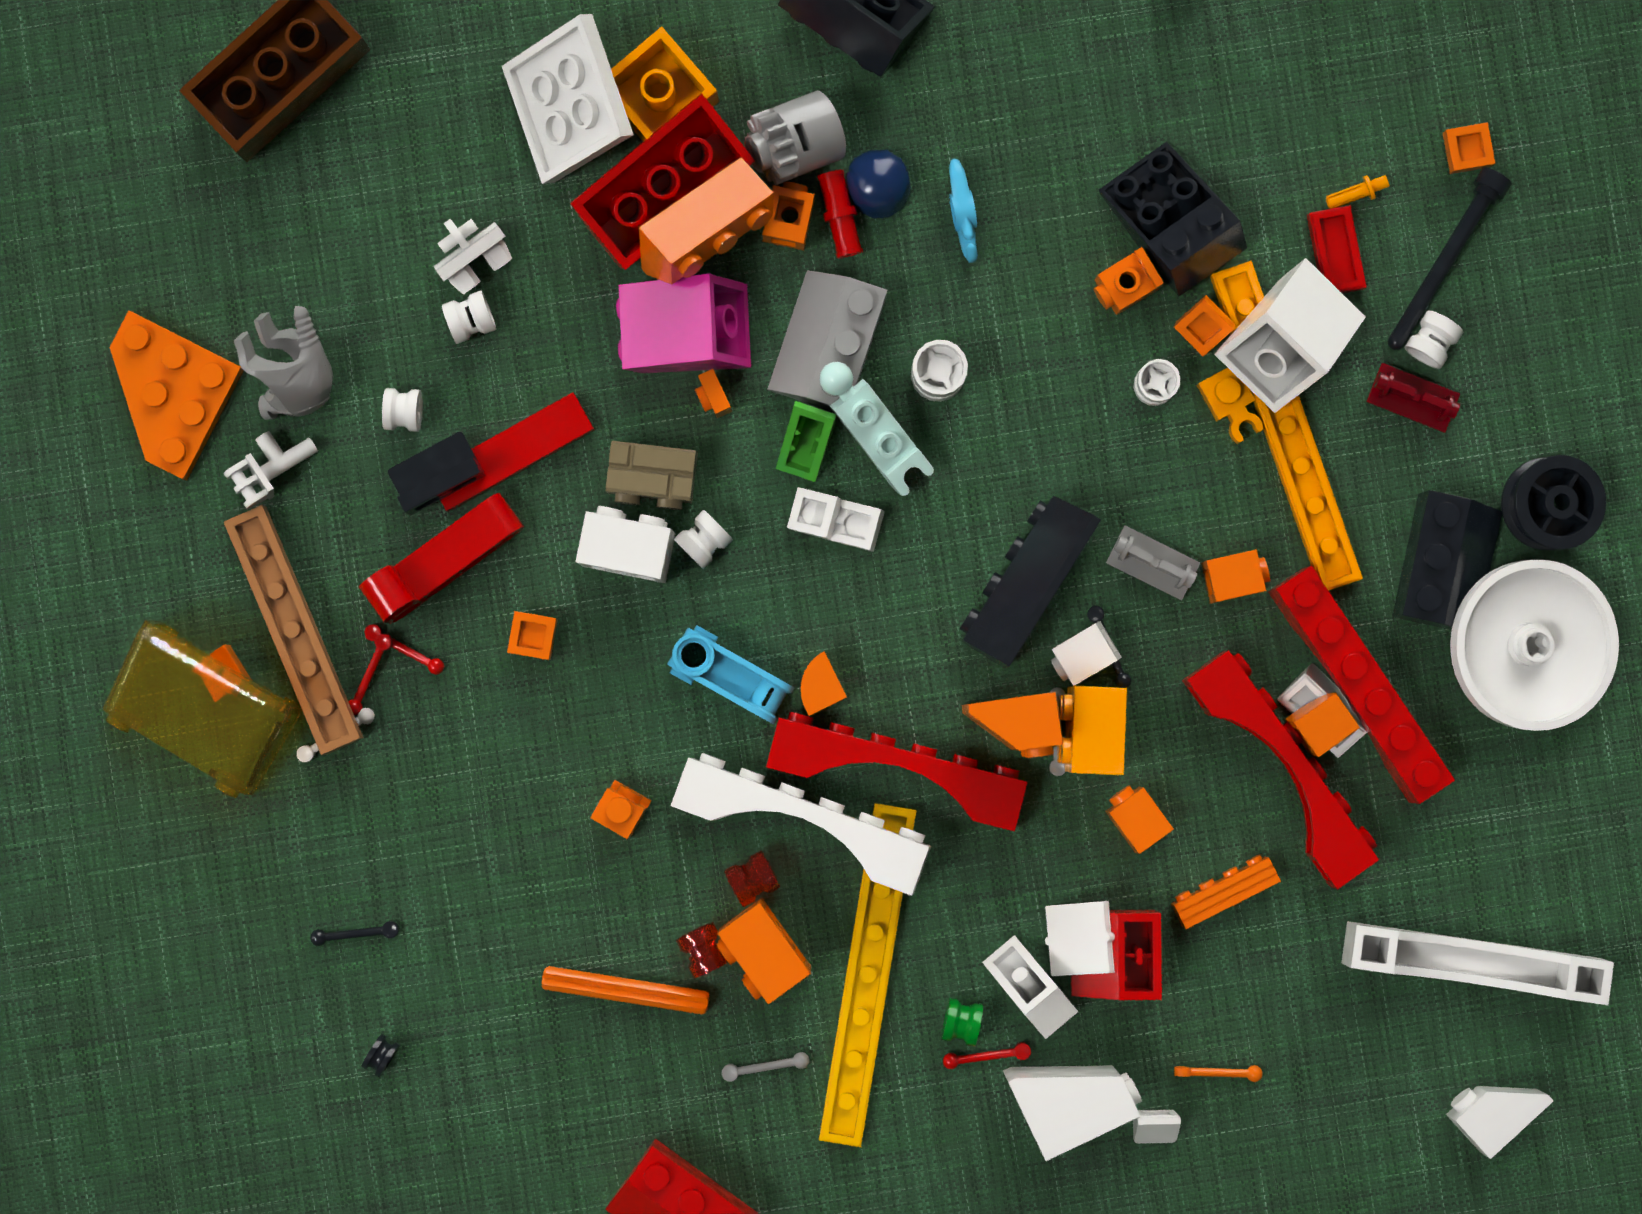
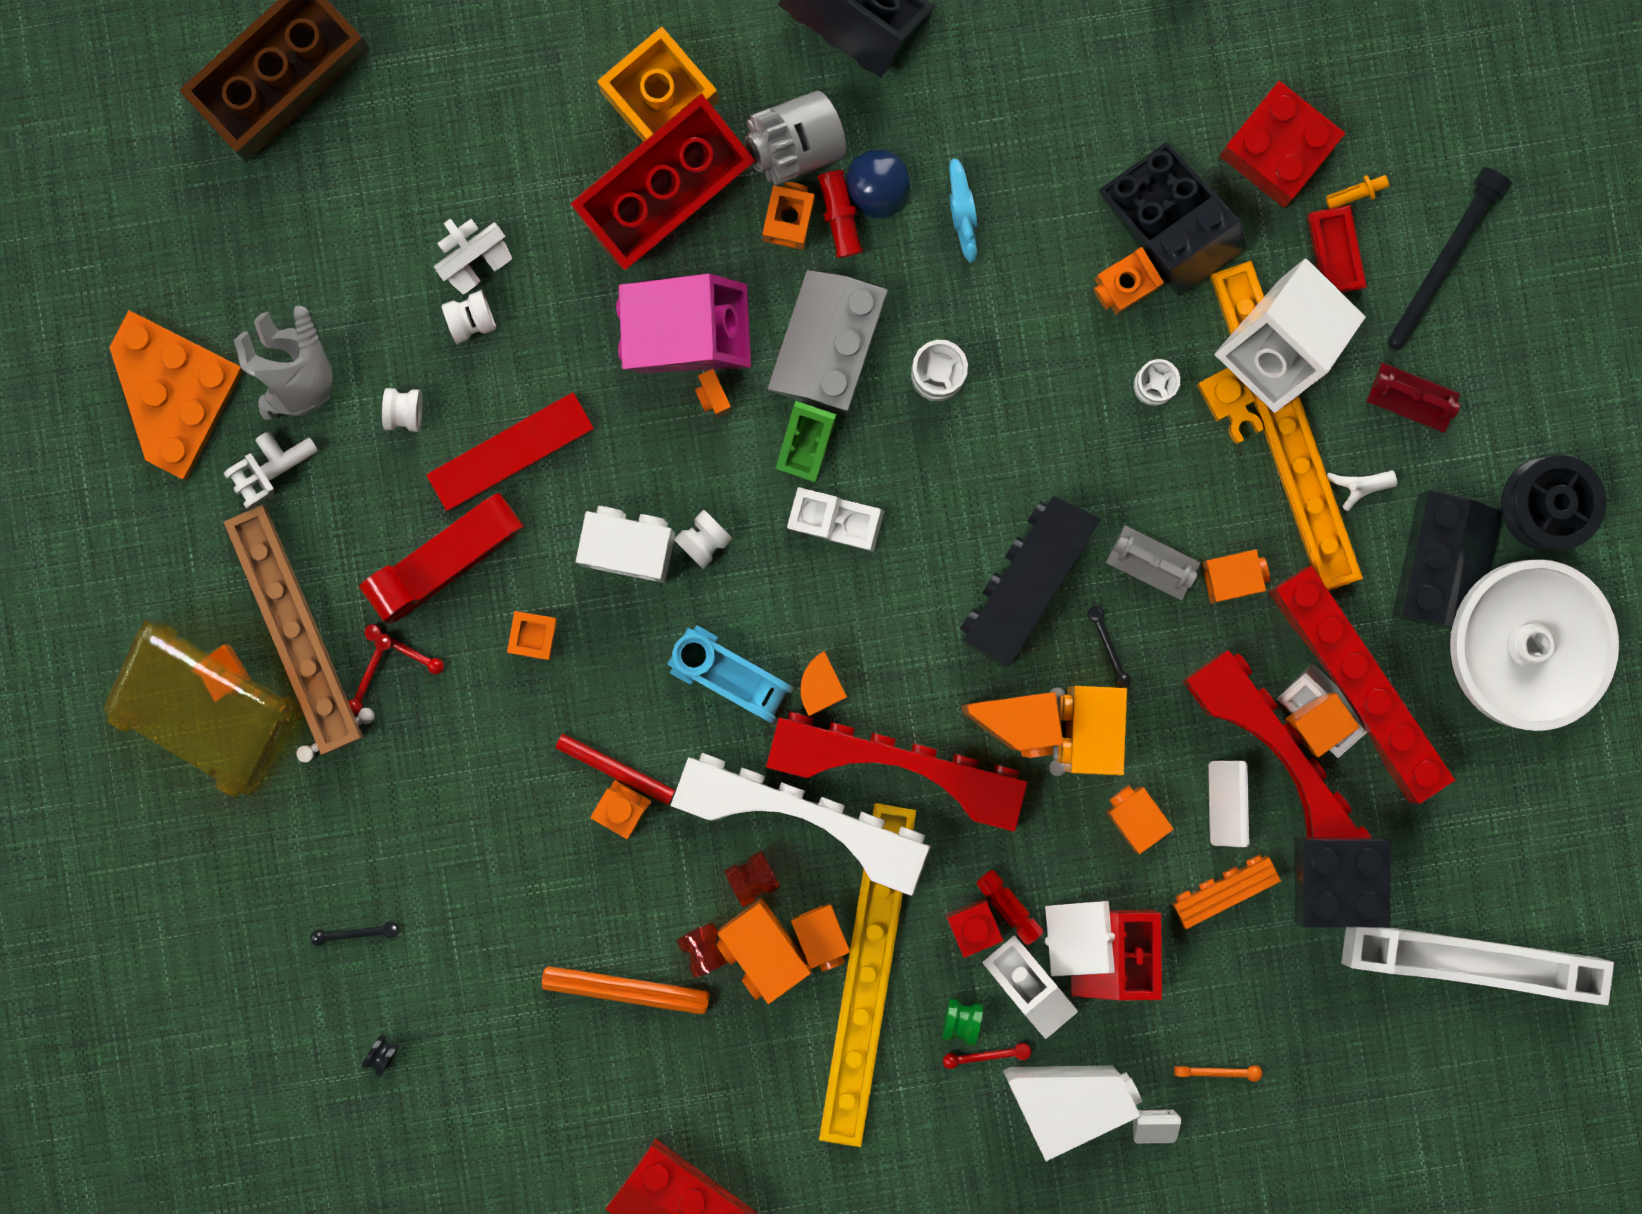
(435, 473): black panel -> none
(567, 99): white plate -> none
(615, 769): none -> red bar
(651, 473): dark tan brick -> none
(704, 223): slope -> none
(731, 1071): light grey hinge -> none
(821, 937): none -> orange brick
(873, 426): light aqua plate -> none
(974, 927): none -> red brick
(1009, 907): none -> red axle
(1084, 654): white brick -> none
(1204, 325): orange plate -> none
(1228, 803): none -> white slope
(1281, 144): none -> red brick
(1342, 882): none -> black brick
(1363, 485): none -> white bar
(1434, 339): white wheel -> none
(1468, 148): orange plate -> none
(1495, 1114): white slope -> none

